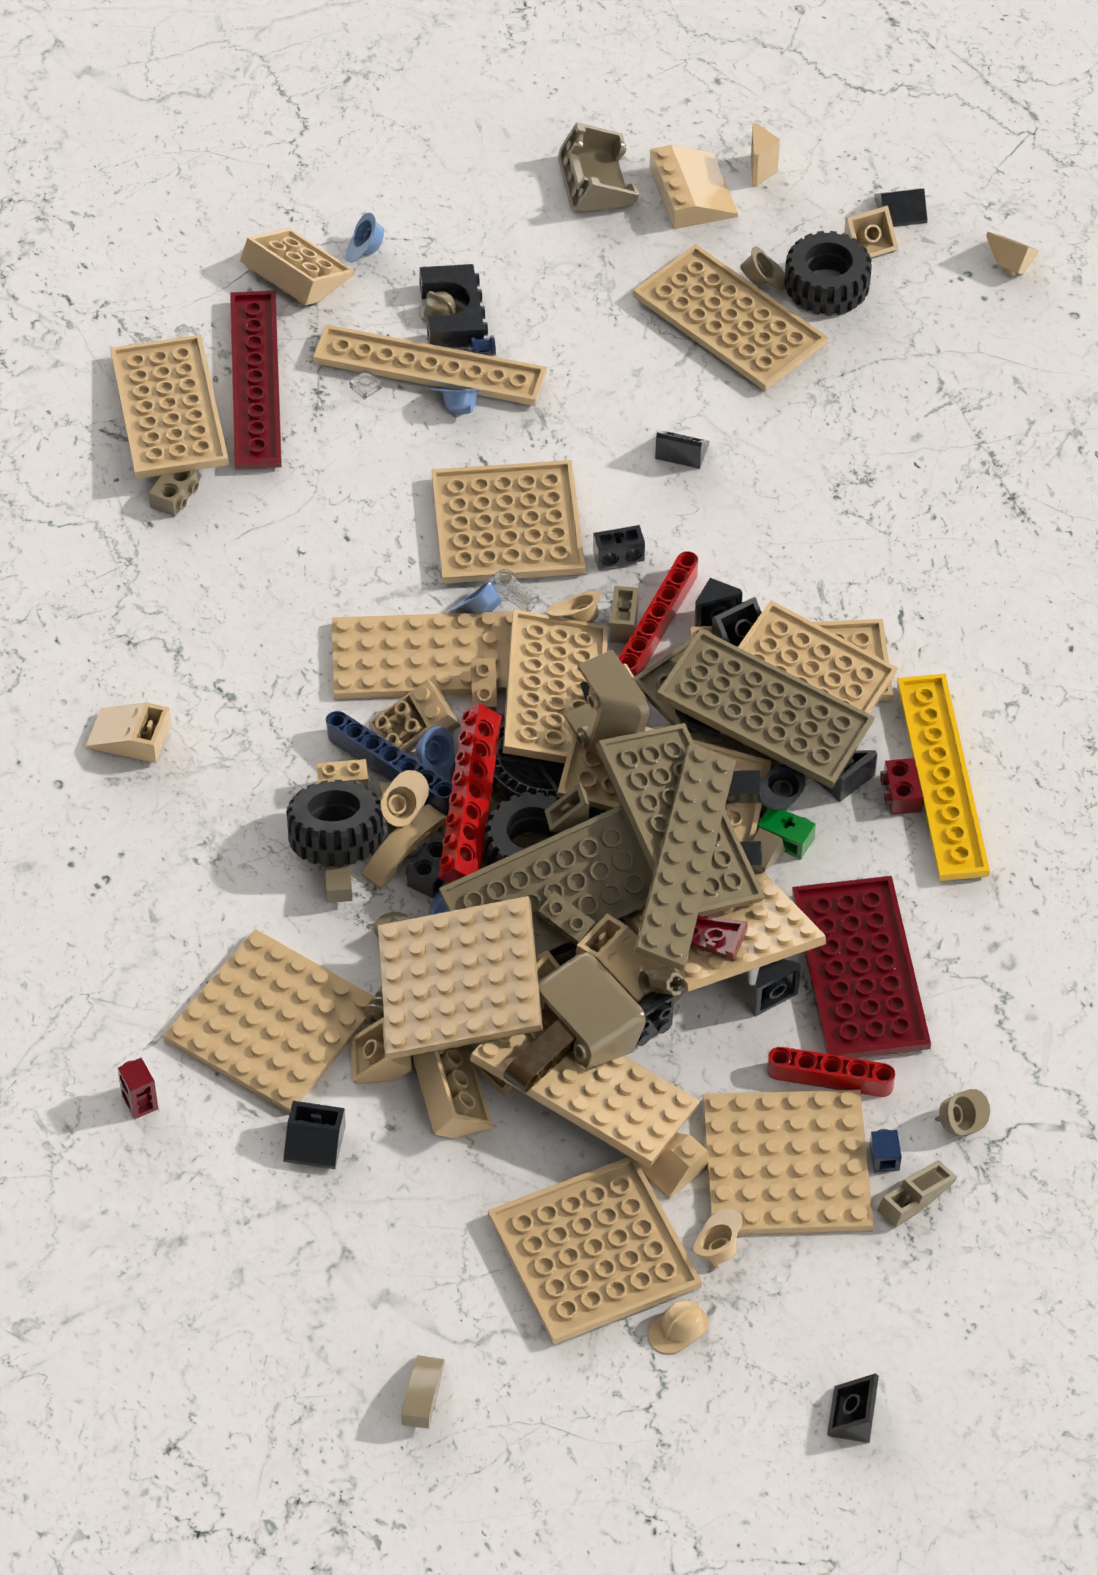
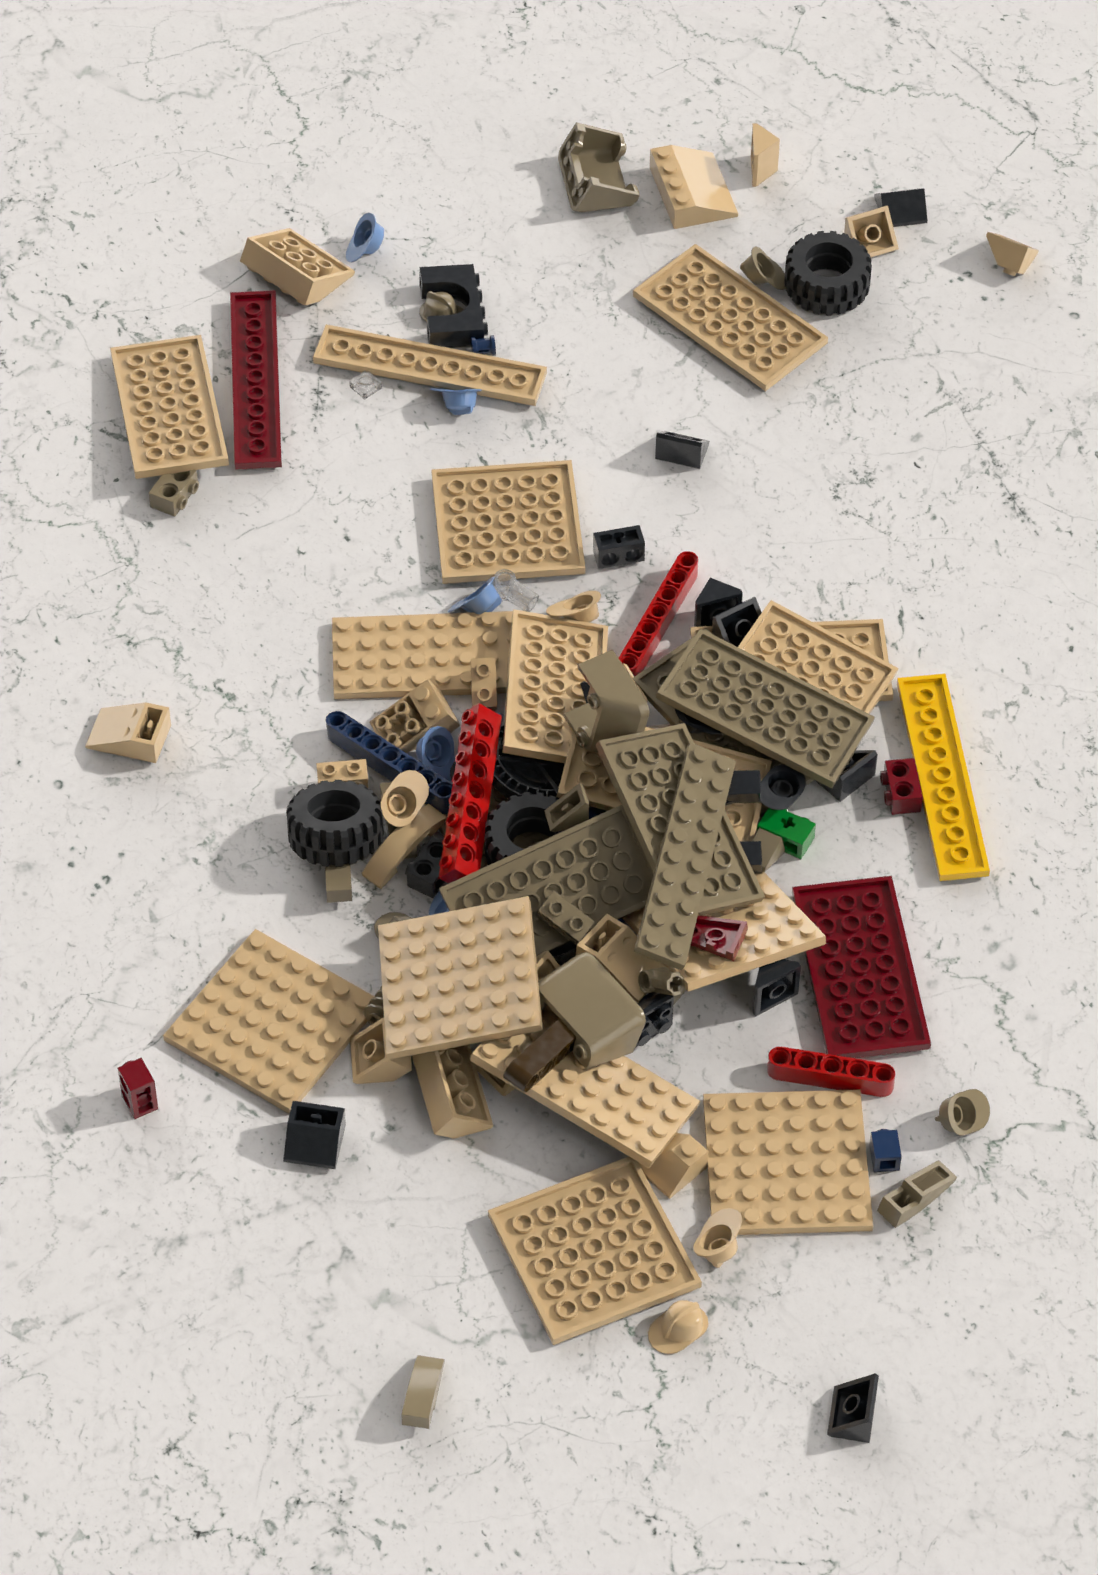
(623, 613): dark tan brick -> none

